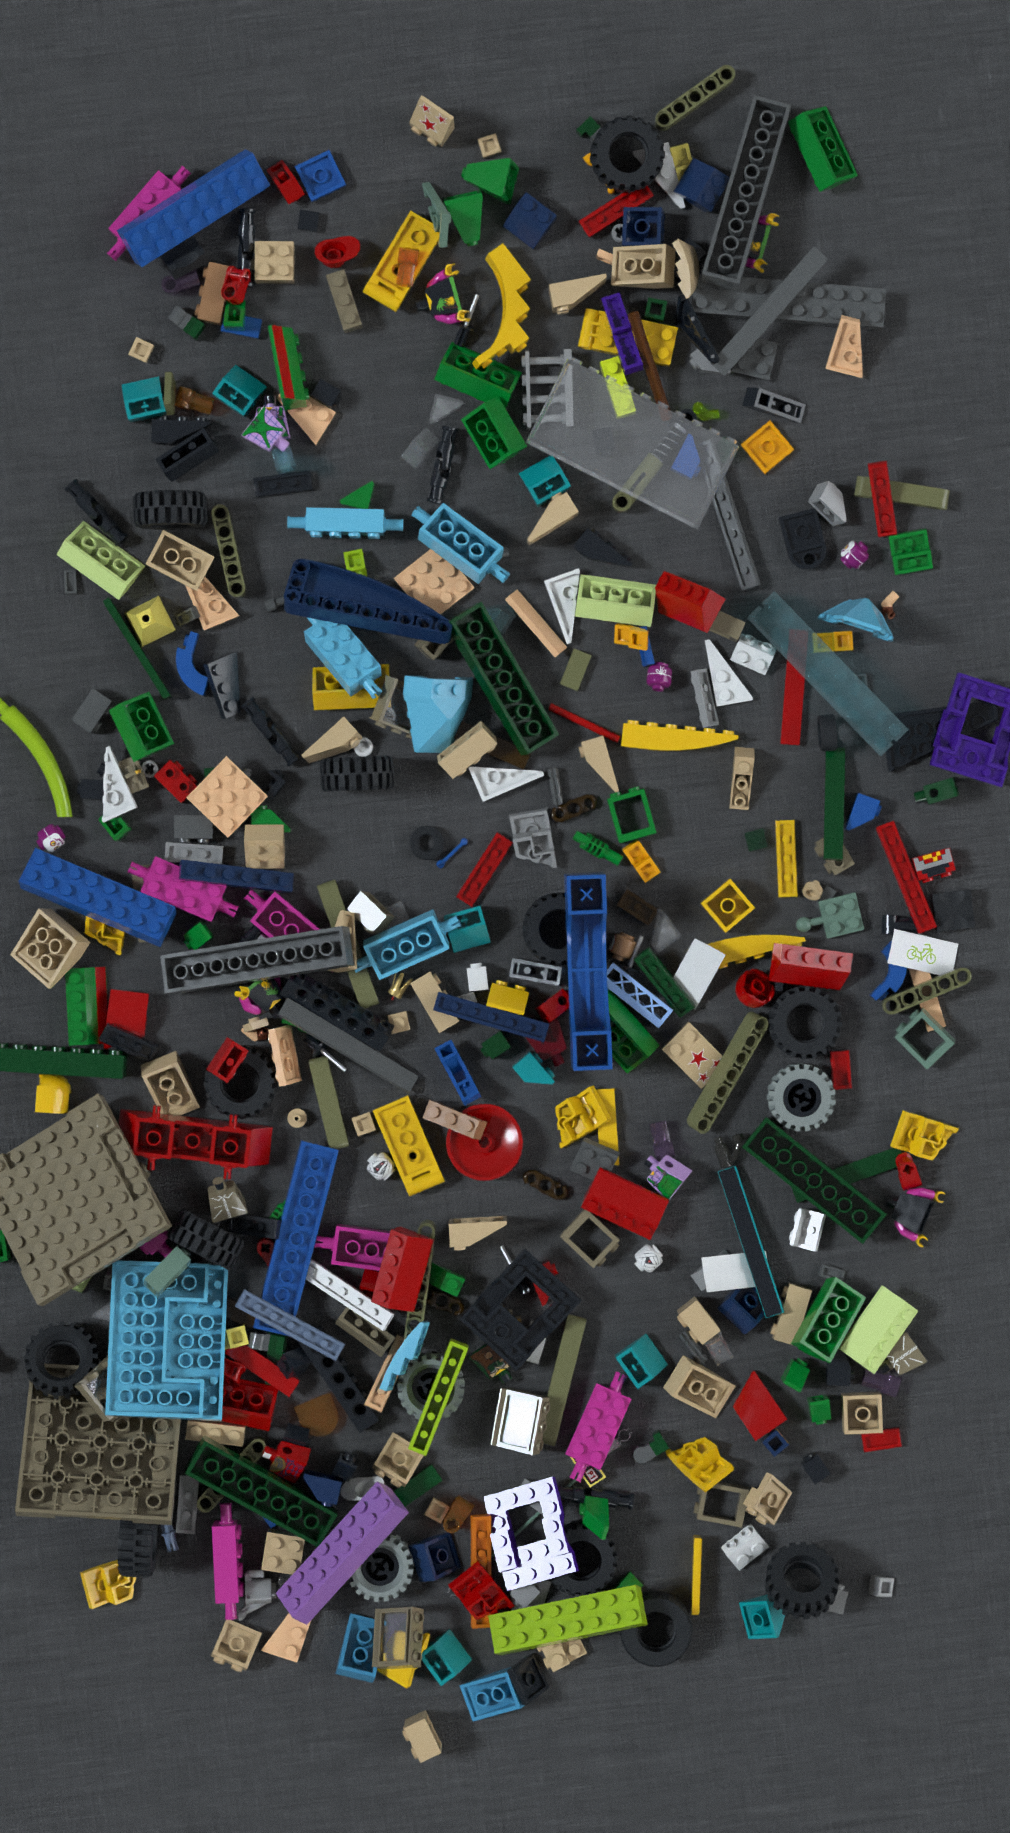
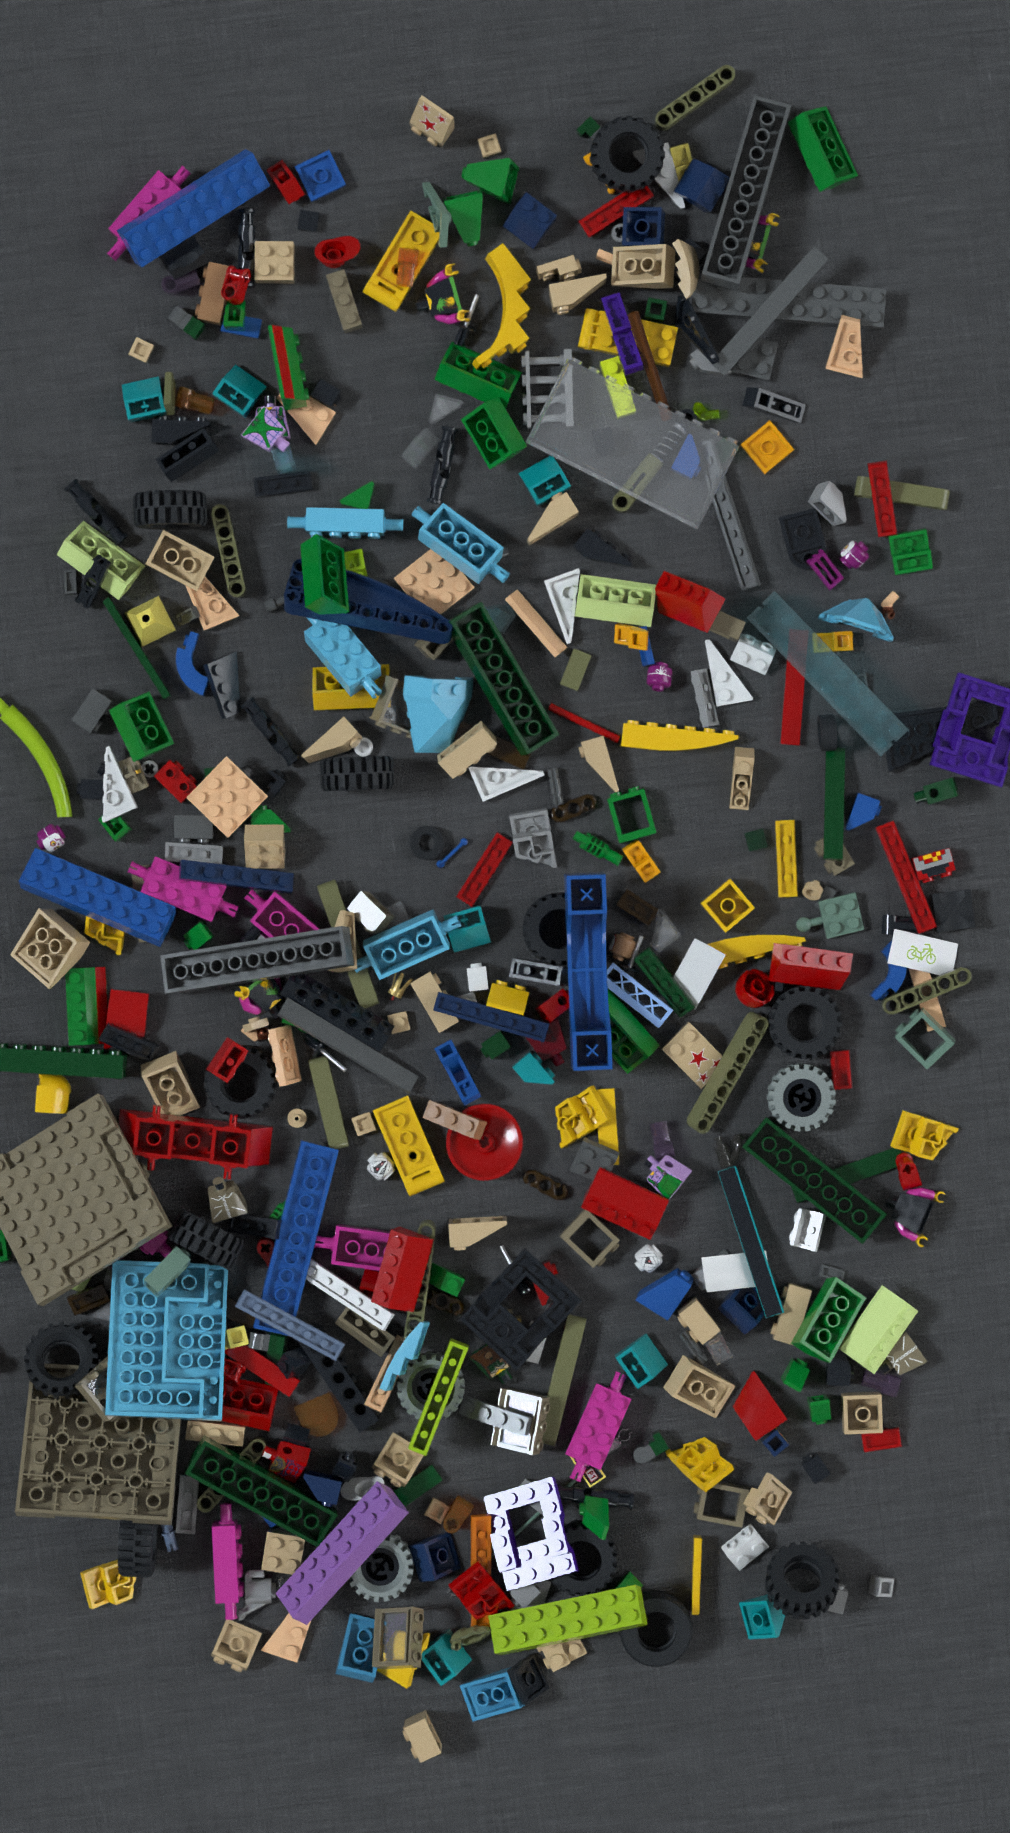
(88, 1298): none -> dark brown plate
(98, 573): none -> black piece
(324, 576): none -> green slope
(468, 1636): none -> olive arm
(495, 1415): none -> plate
(565, 268): none -> tan plate
(666, 1293): none -> blue slope
(816, 558): none -> magenta tile

